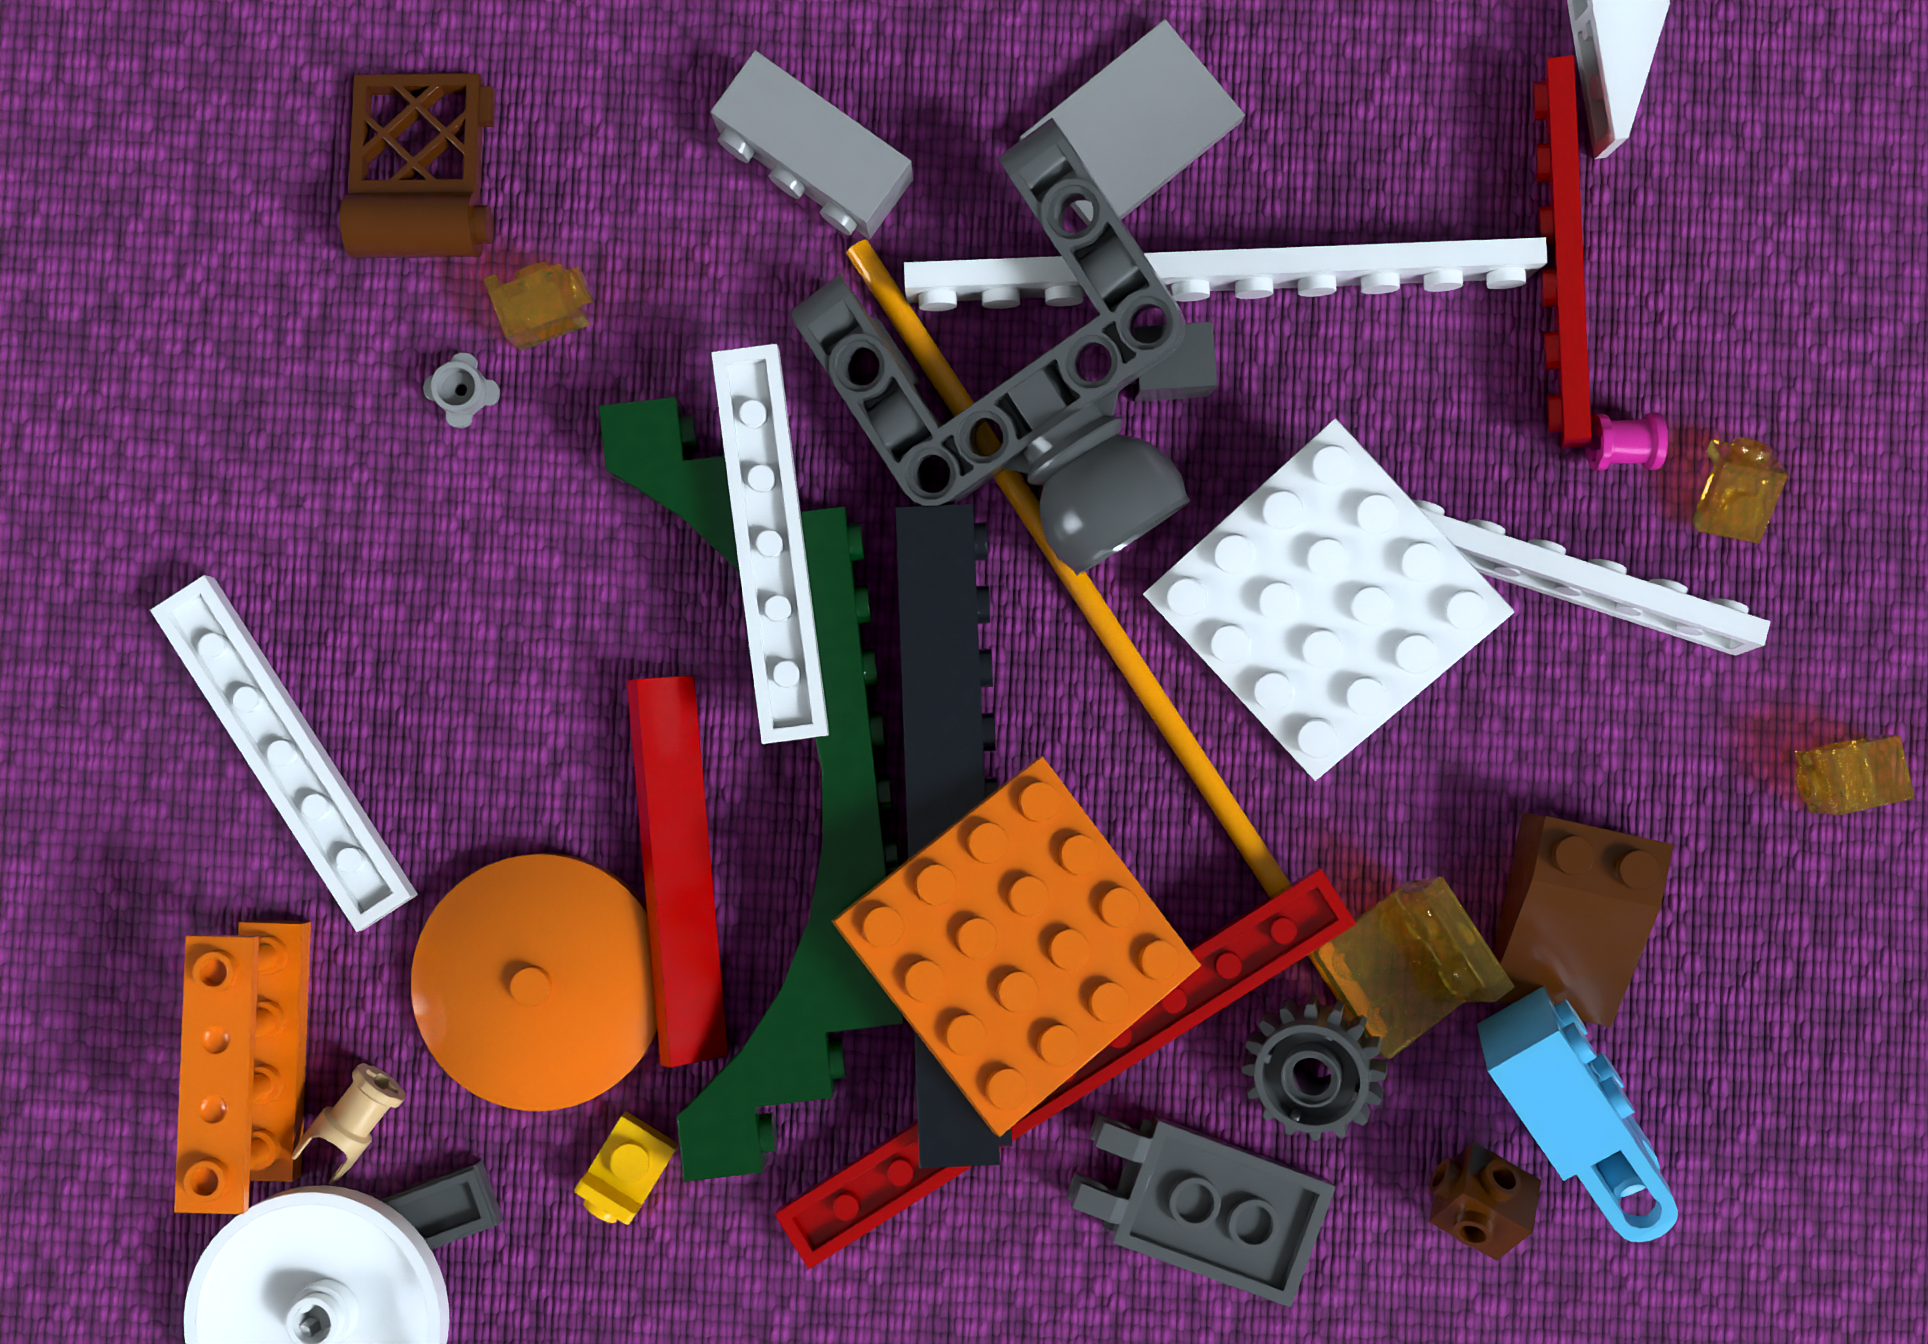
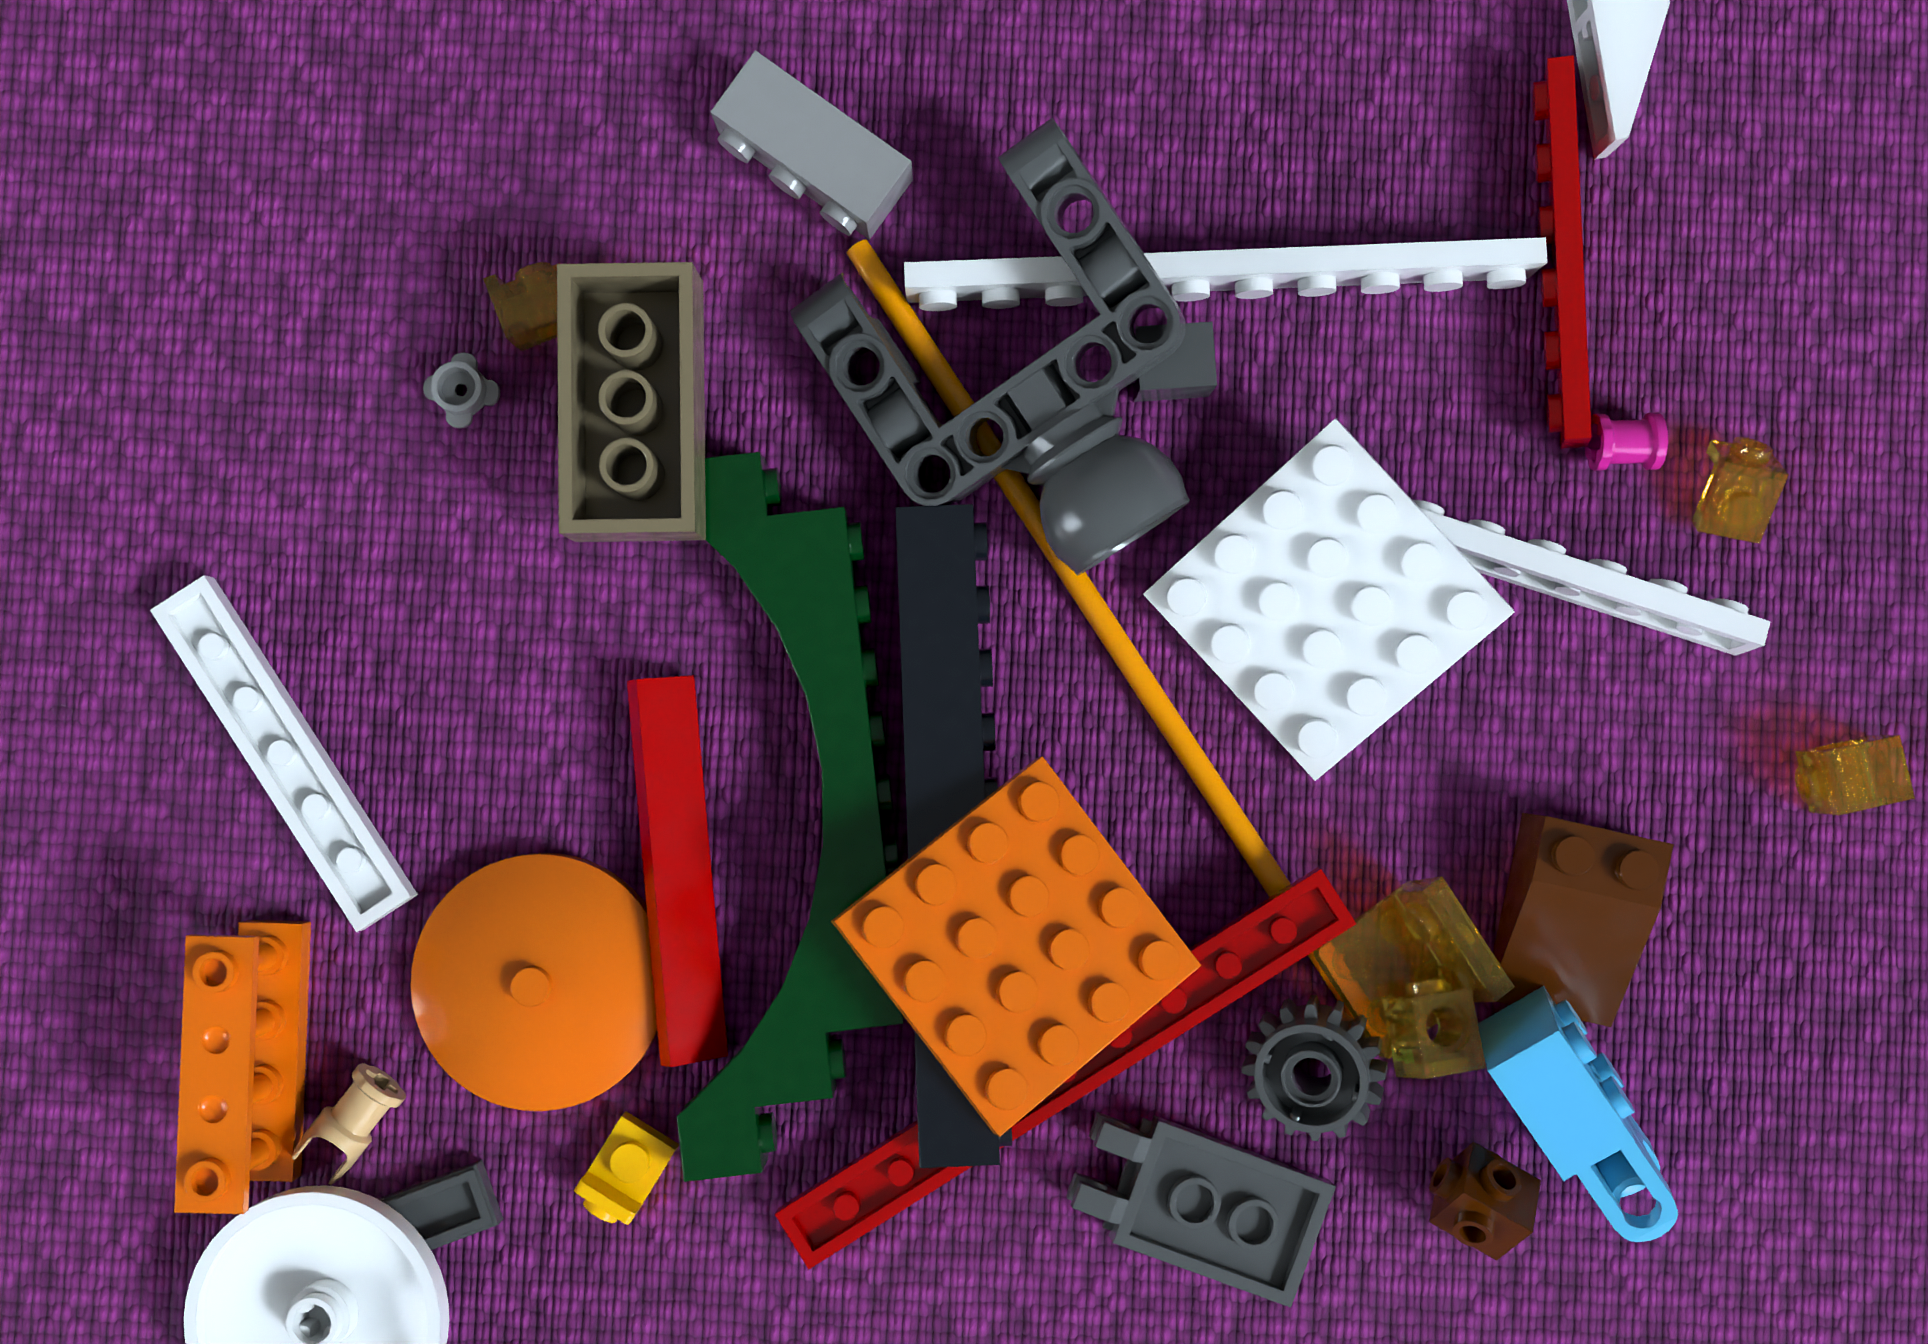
(411, 215): reddish brown piece -> none
(631, 402): none -> dark tan brick
(770, 544): white plate -> none
(1144, 119): light grey tile -> none
(1458, 1039): none -> clear yellow brick

